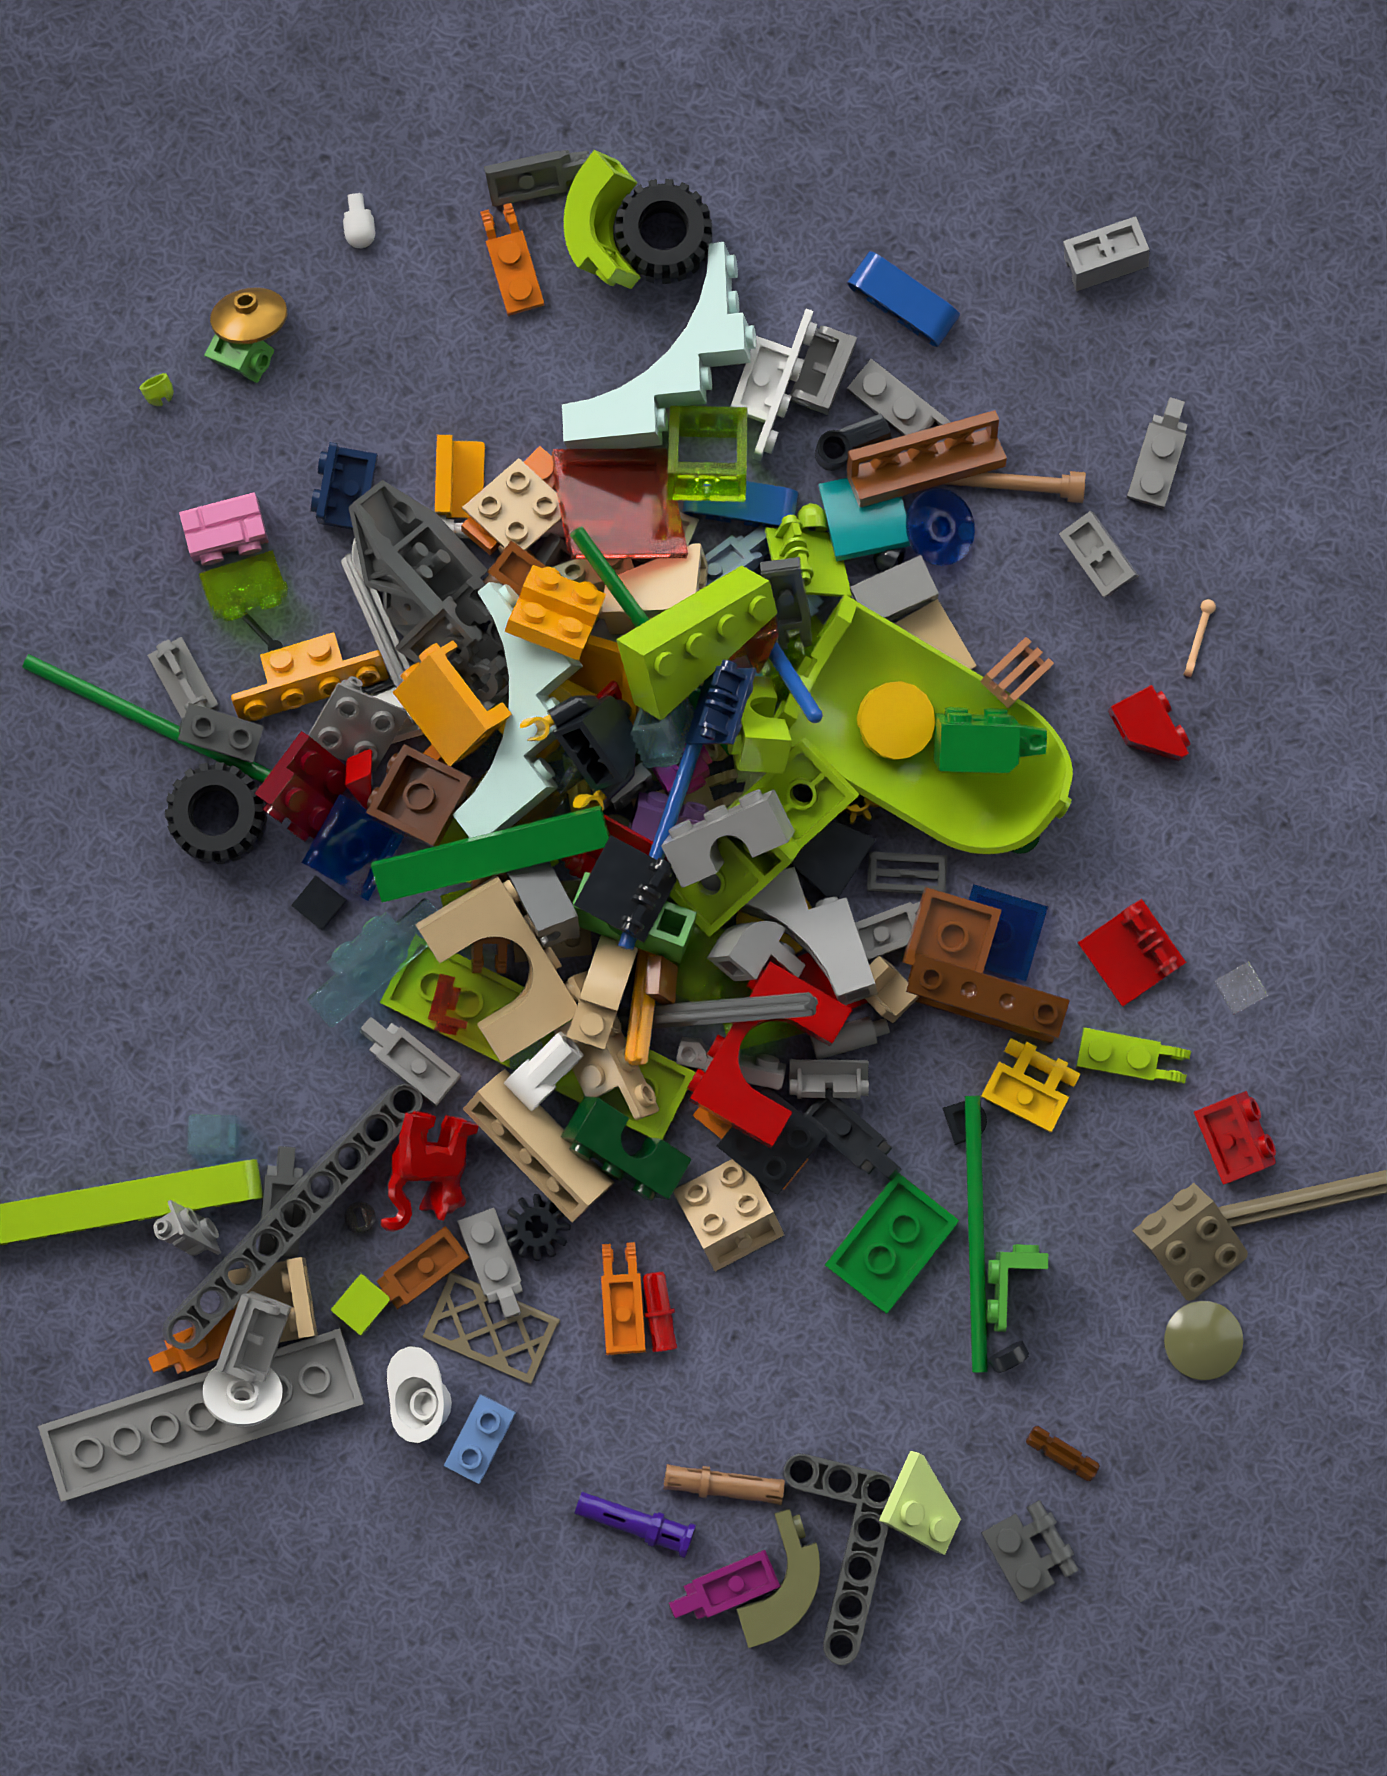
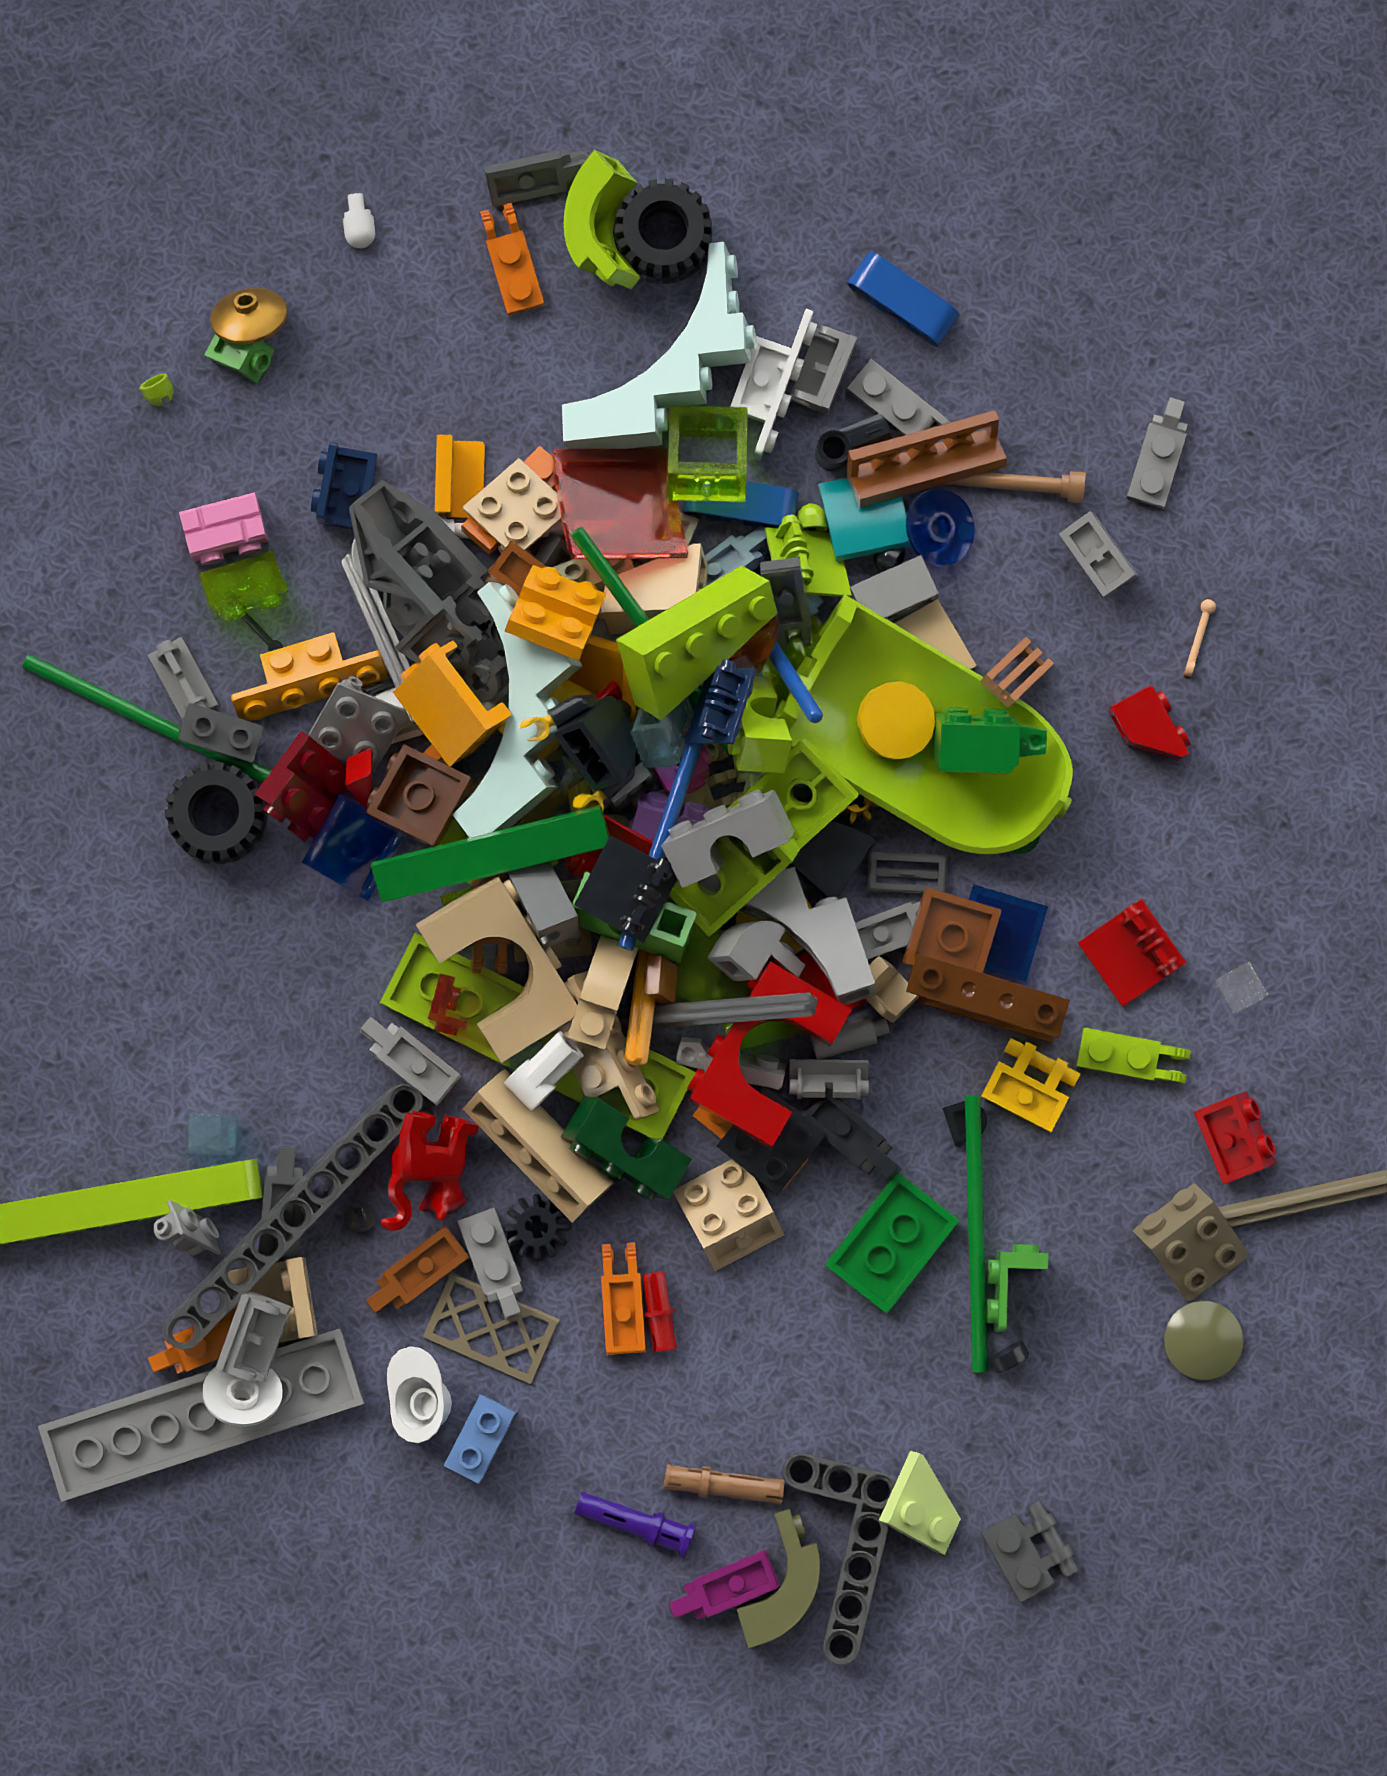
(319, 902): black tile -> none
(360, 1304): lime panel -> none
(369, 962): clear light blue bracket -> none
(1062, 1453): reddish brown axle -> none
(1106, 253): light grey hinge -> none

